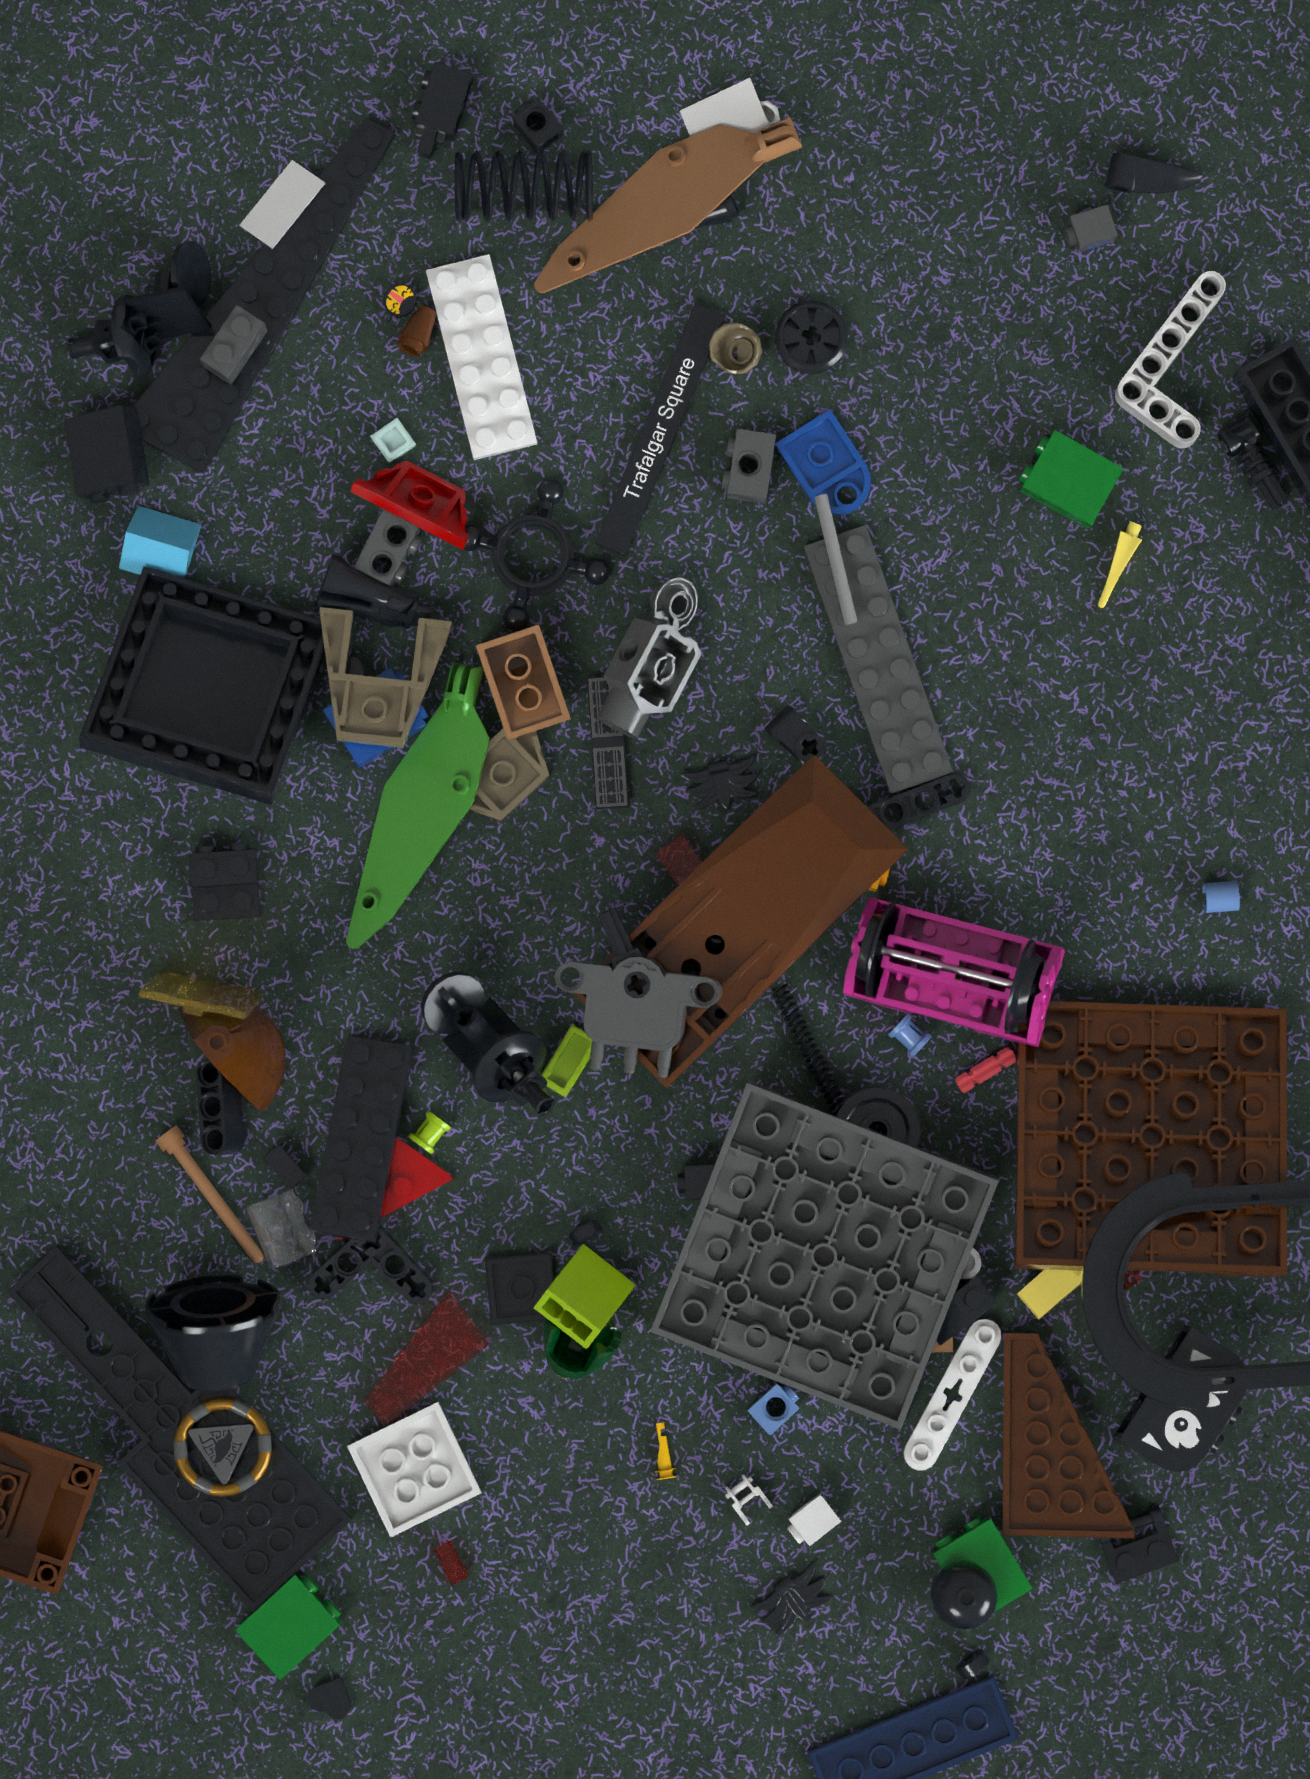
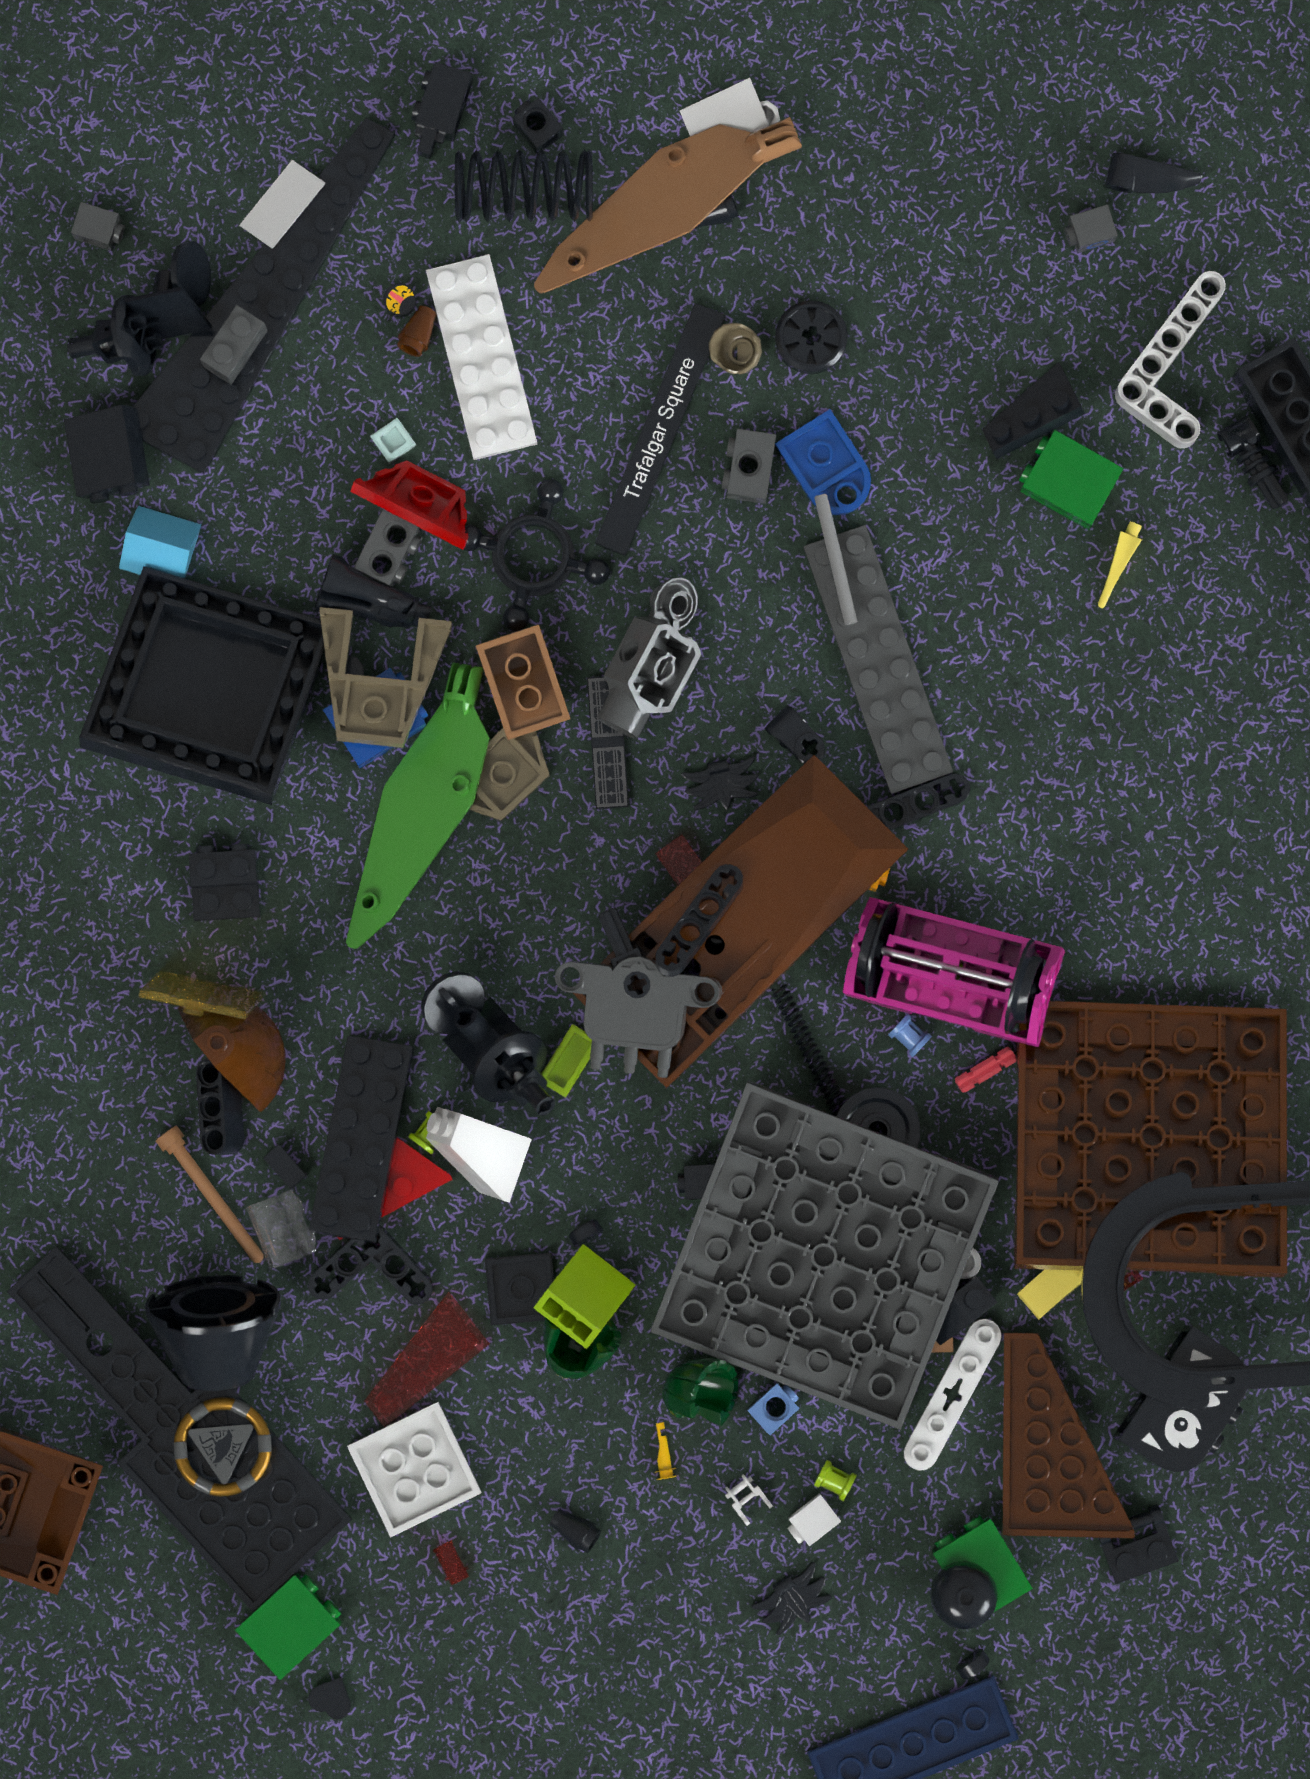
(97, 226): none -> dark grey brick
(480, 1151): none -> white slope
(576, 1530): none -> black cone
(697, 919): none -> black beam
(701, 1388): none -> dark green hair
(835, 1480): none -> lime bush
(1034, 413): none -> black wing
(1221, 896): medium blue beam -> none

